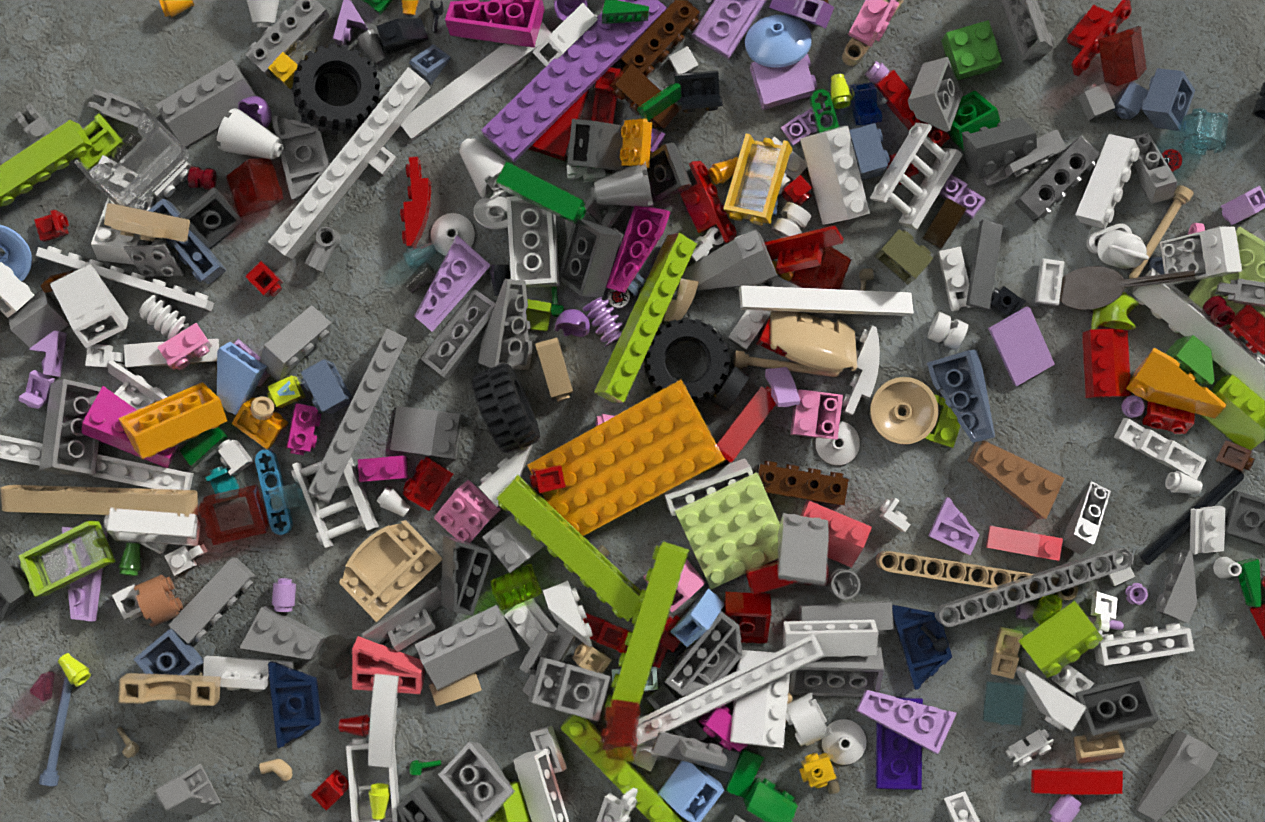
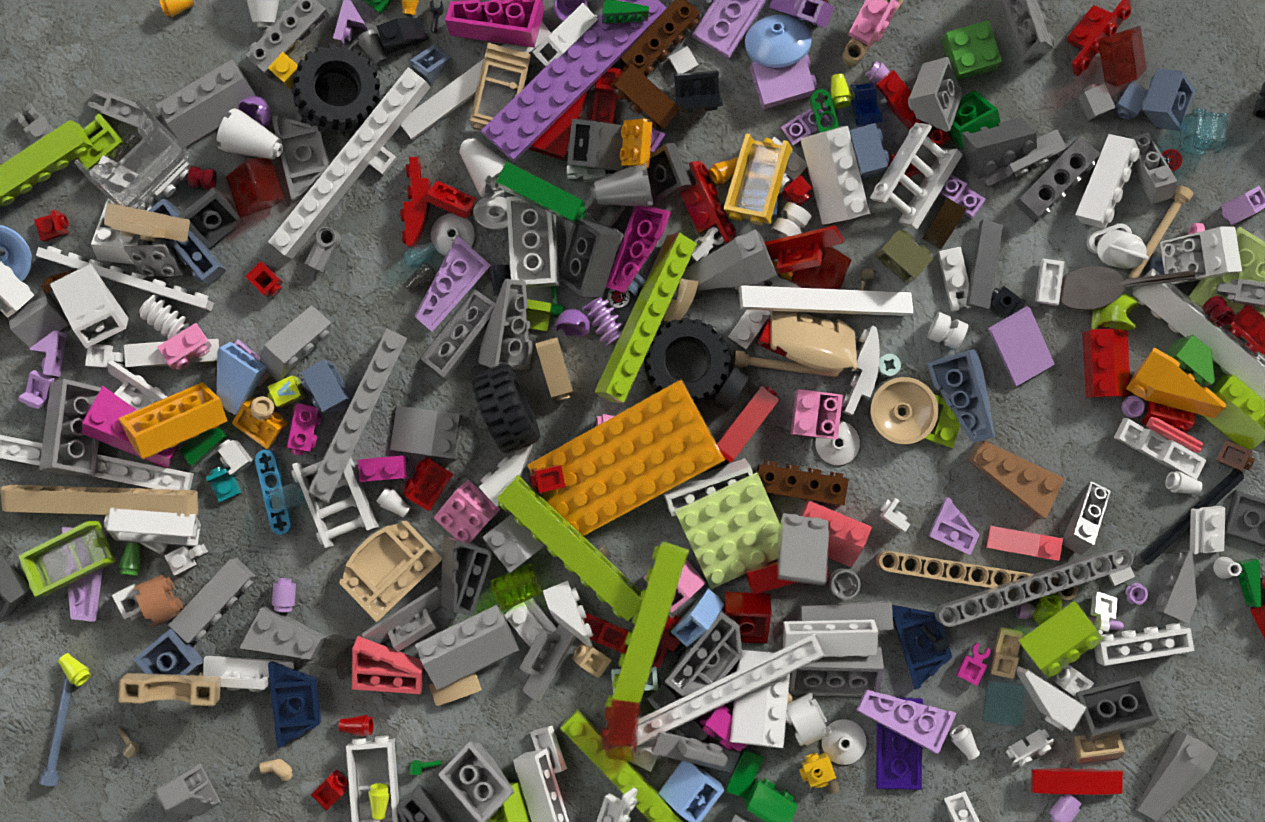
(43, 686): clear pink slope -> none
(256, 509): clear red window -> none
(383, 720): white slope -> none
(451, 200): none -> red bracket
(499, 82): none -> door
(569, 688): light grey slope -> none
(660, 102): green slope -> none
(783, 387): lavender slope -> none
(885, 368): none -> light aqua wheel
(964, 740): none -> white cone
(971, 667): none -> dark pink plate
(1174, 434): none -> coral axle

